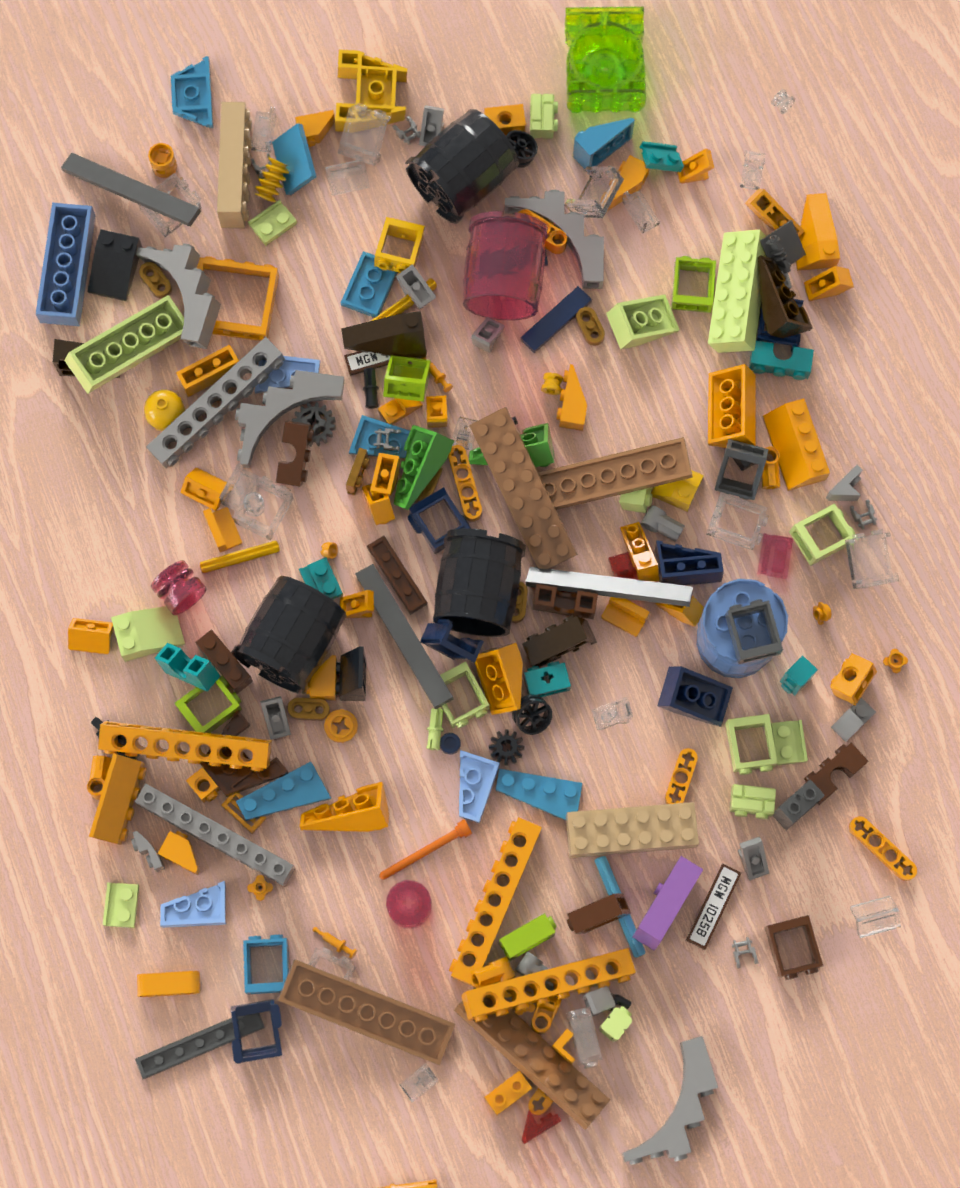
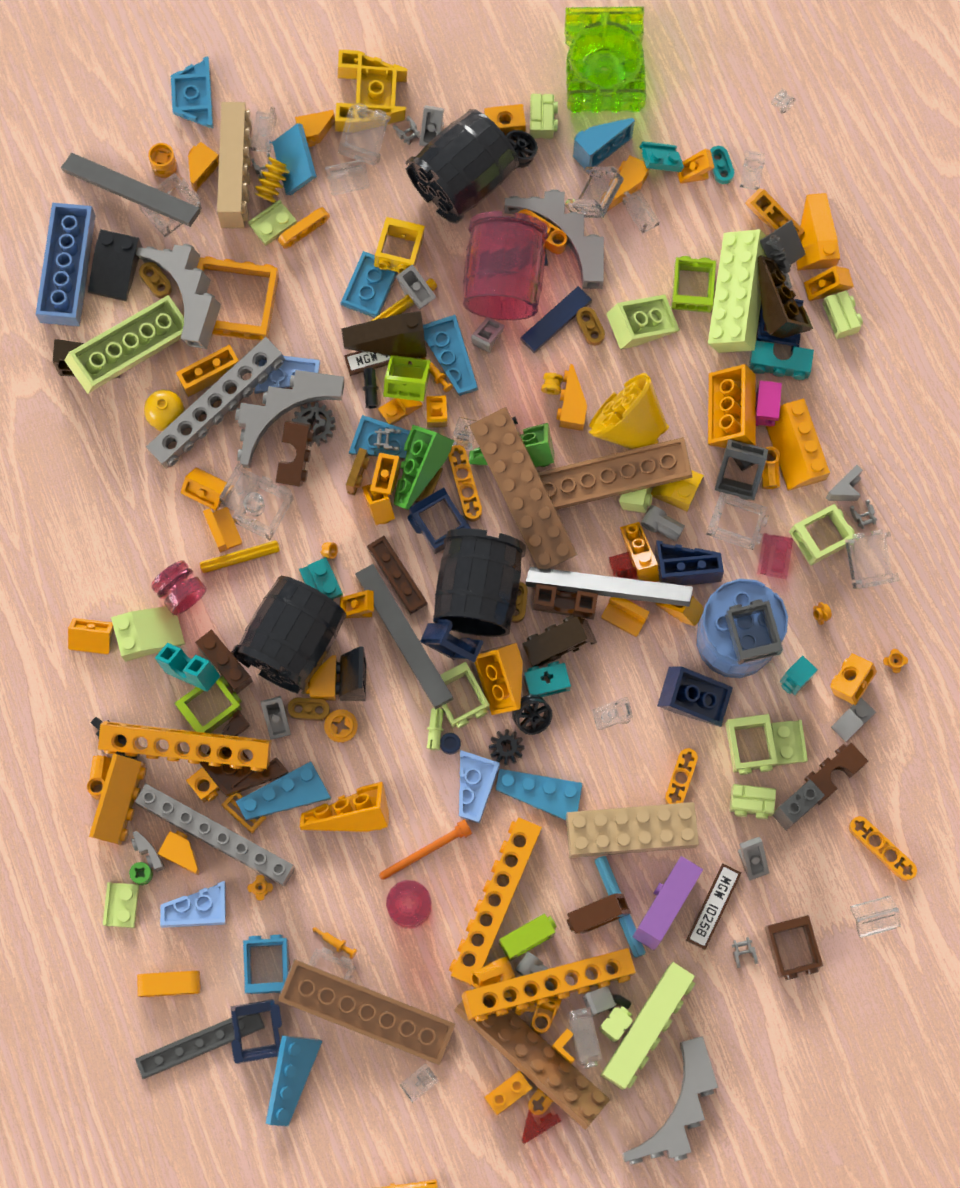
(144, 876): none -> bright green wheel
(201, 164): none -> light orange slope
(291, 1073): none -> dark azure wing
(303, 227): none -> light orange beam
(450, 350): none -> dark azure wing
(631, 416): none -> yellow cone
(647, 1026): none -> yellowish green brick
(723, 165): none -> teal plate
(768, 403): none -> dark pink hinge
(842, 314): none -> yellowish green brick

